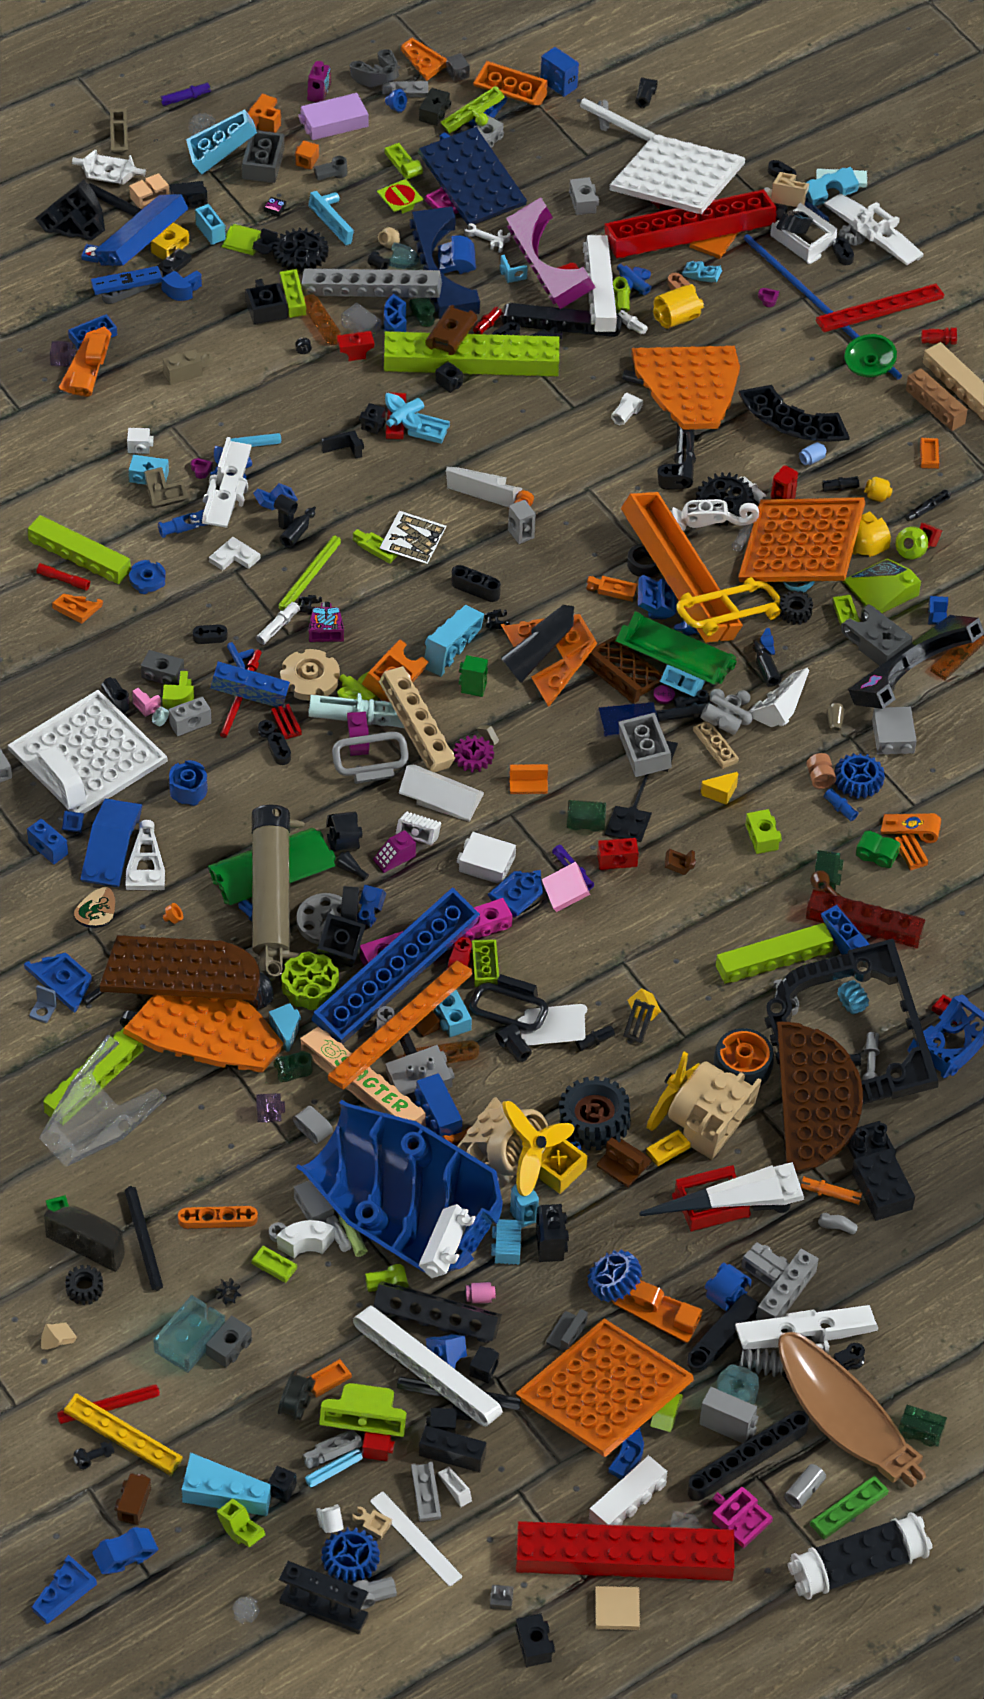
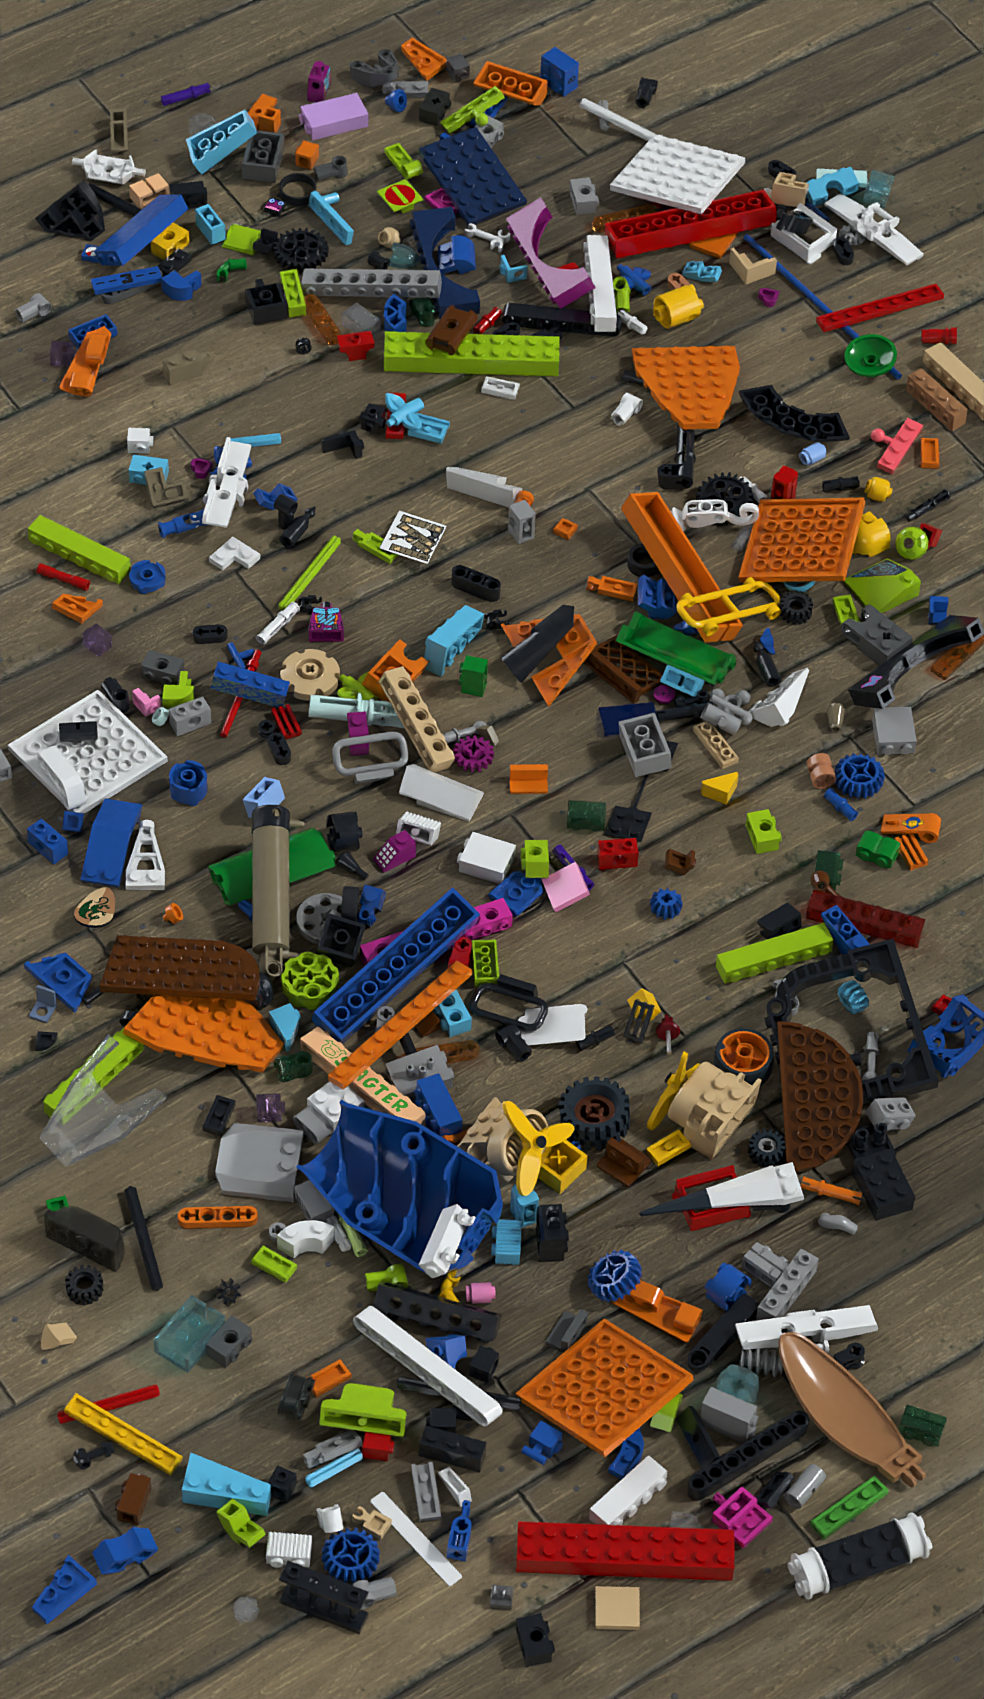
(35, 306): none -> light grey piece
(45, 1040): none -> black tile
(78, 731): none -> black pin
(97, 640): none -> clear purple brick
(219, 1115): none -> black plate
(229, 265): none -> green piece
(259, 1162): none -> light grey wedge
(264, 793): none -> light blue brick
(288, 1547): none -> white brick
(296, 177): none -> black tyre
(327, 1101): none -> white brick
(446, 1289): none -> yellow piece
(449, 377): black brick -> none
(455, 735): none -> light grey pin
(460, 1534): none -> blue piece
(498, 388): none -> white tile
(535, 859): none -> lime brick
(543, 1441): none -> blue brick
(565, 529): none -> orange tile
(599, 221): none -> clear orange beam
(666, 903): none -> blue gear
(668, 1031): none -> dark red piece
(697, 1437): none -> black tile
(751, 271): none -> tan panel
(766, 1157): none -> black bush
(774, 1489): none -> black plate
(780, 921): none -> black hinge
(878, 188): none -> clear light blue brick
(891, 1111): none -> light grey brick
(898, 446): none -> coral plate

